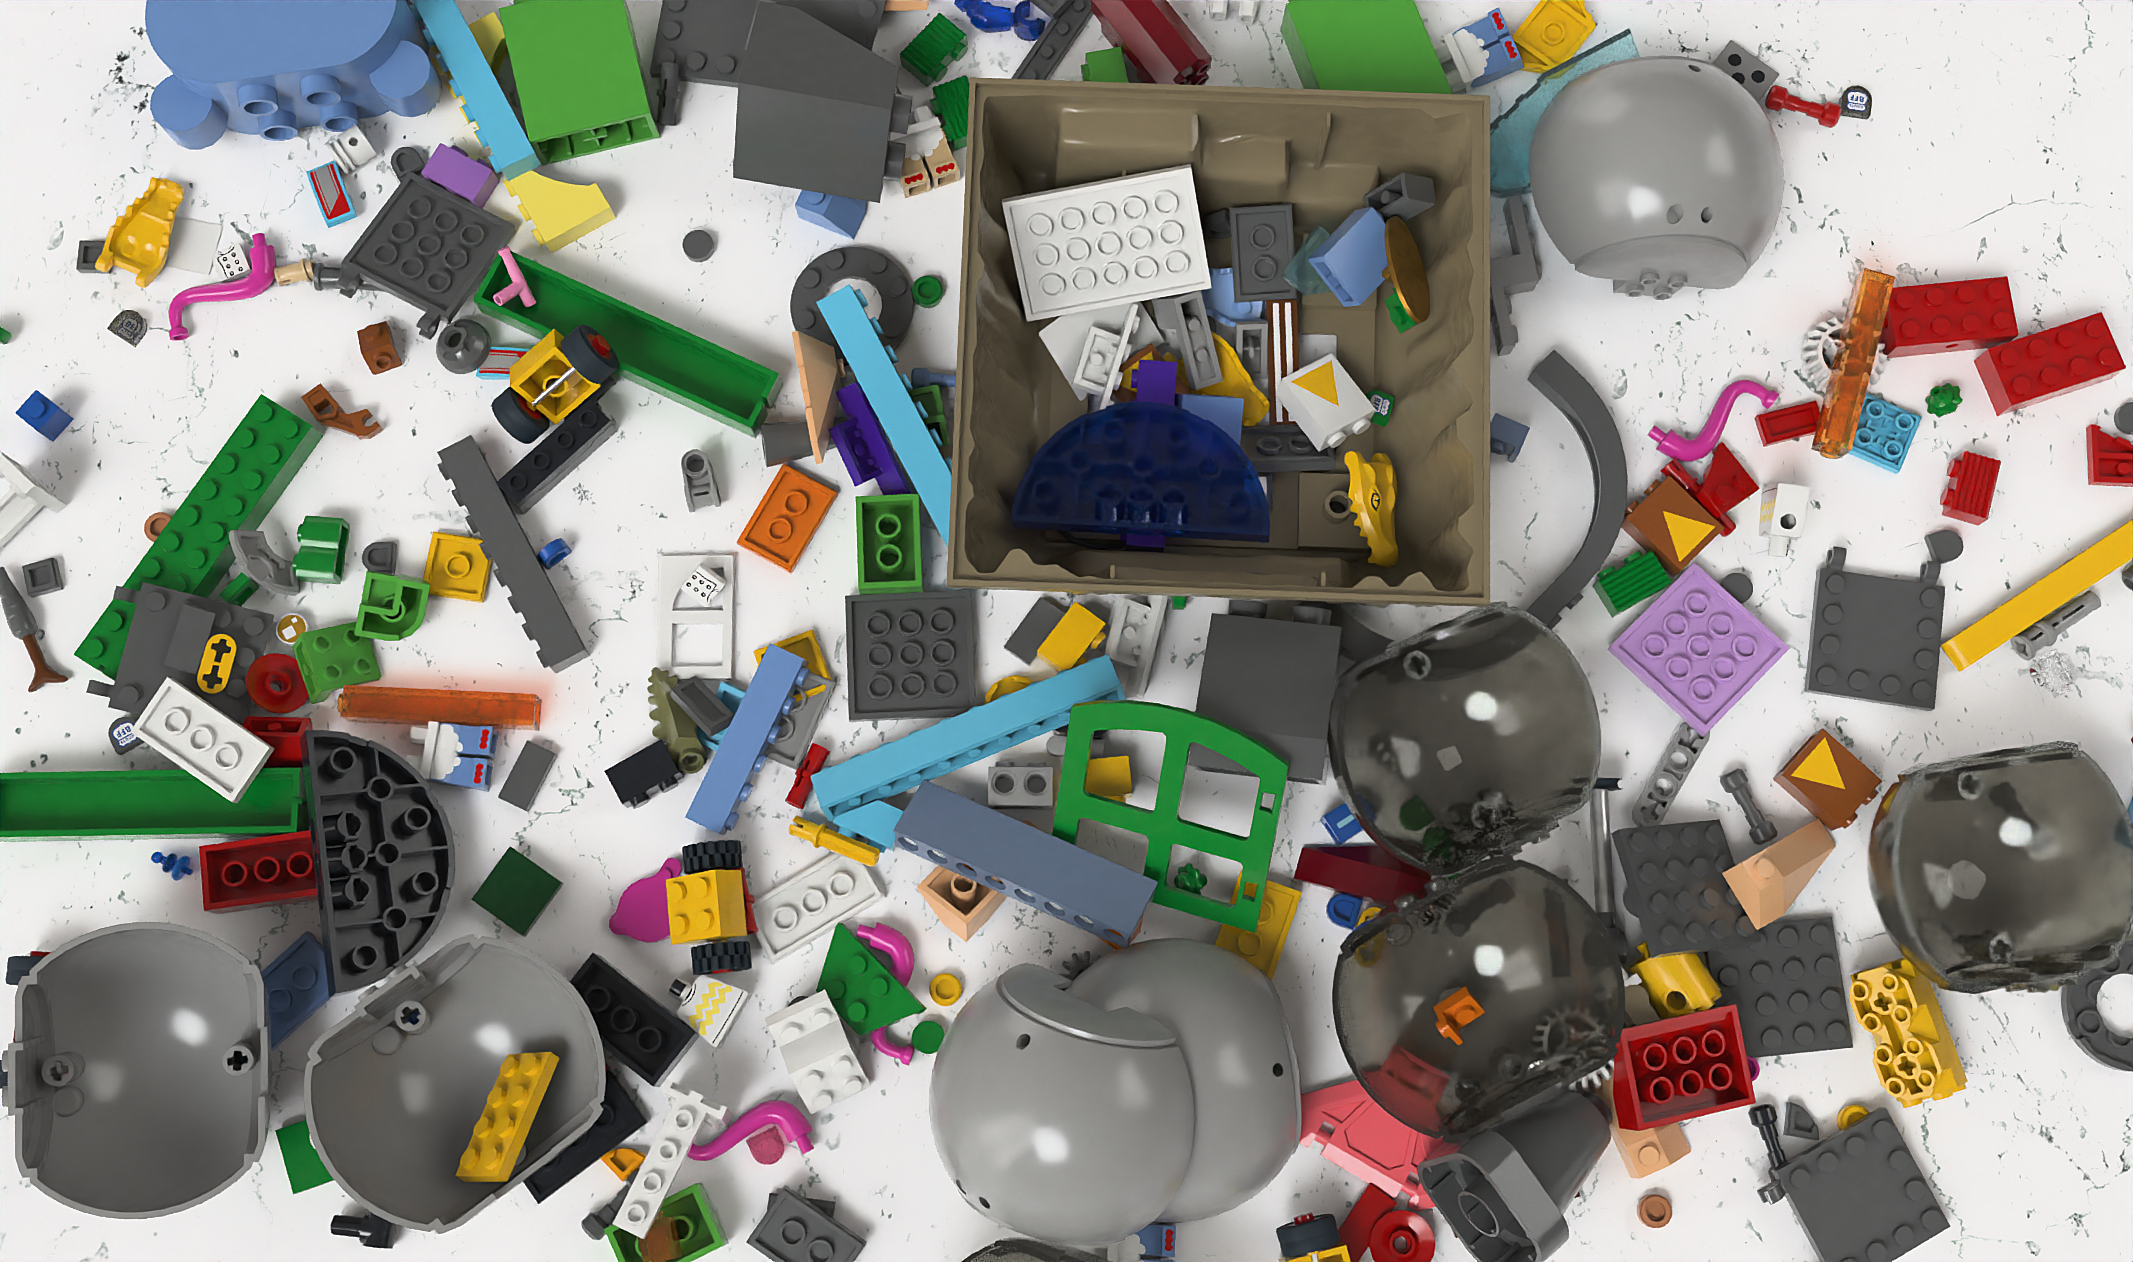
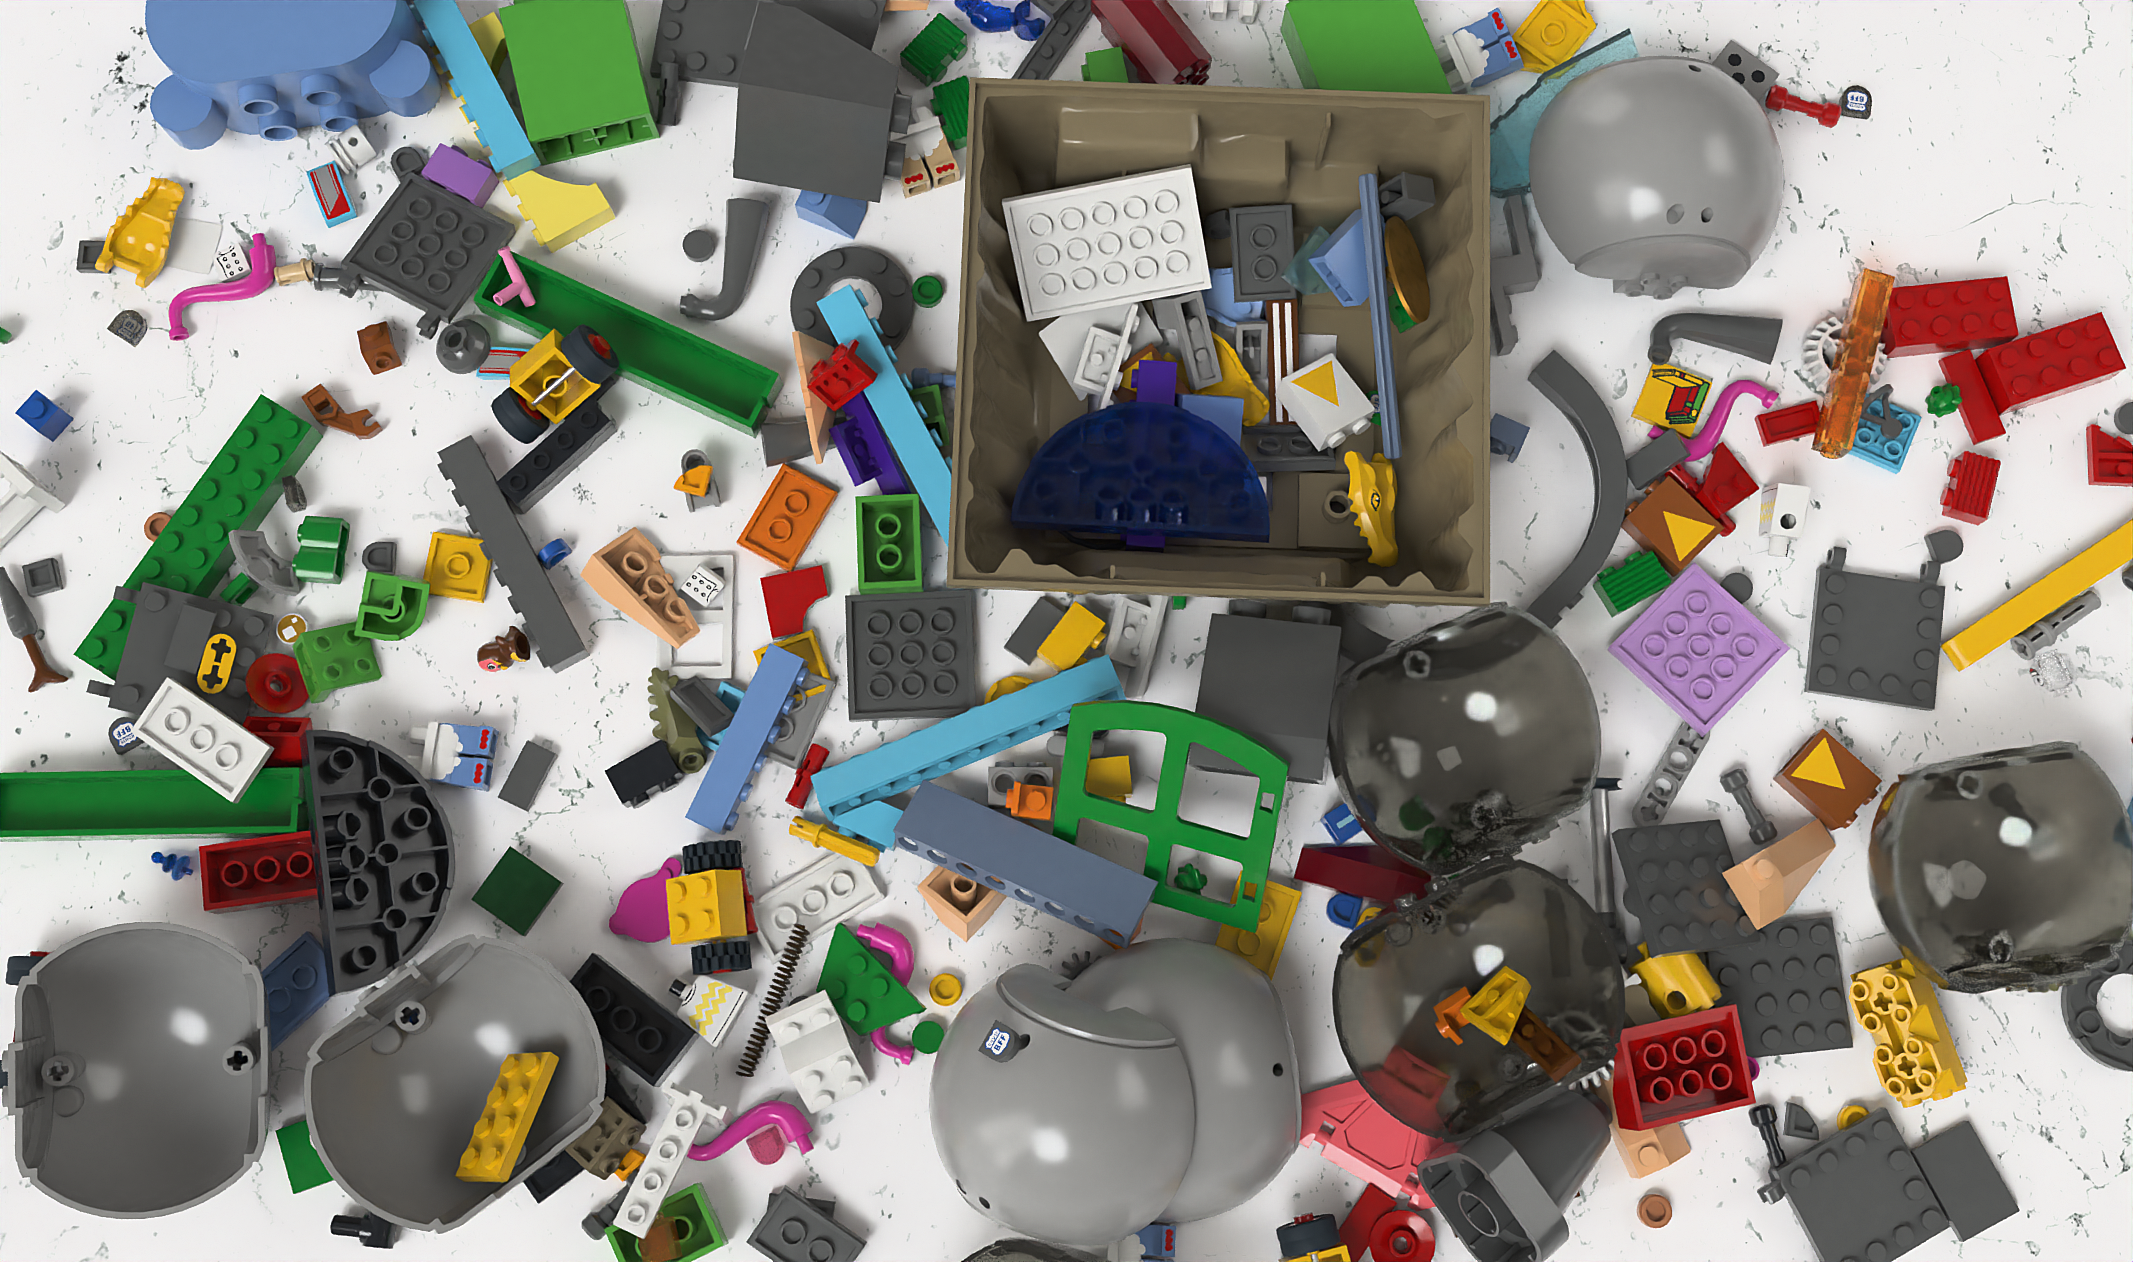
(294, 494): none -> clear smoke tile
(458, 707): clear orange brick -> none
(504, 651): none -> reddish brown animal
(607, 1140): none -> dark tan bracket
(634, 581): none -> light nougat wedge
(695, 481): none -> light orange tile
(743, 239): none -> dark grey animal
(777, 995): none -> dark brown piece
(791, 597): none -> red tile
(840, 376): none -> red bracket
(1000, 1043): none -> dark grey tile
(1030, 801): none -> orange bracket
(1380, 315): none -> sand blue axle
(1498, 1004): none -> yellow wing
(1543, 1045): none -> reddish brown tile
(1656, 459): none -> dark grey tile
(1671, 399): none -> tile
(1734, 333): none -> dark grey animal
(1890, 427): none -> dark grey piece
(1964, 1181): none -> dark grey tile
(1977, 406): none -> red tile

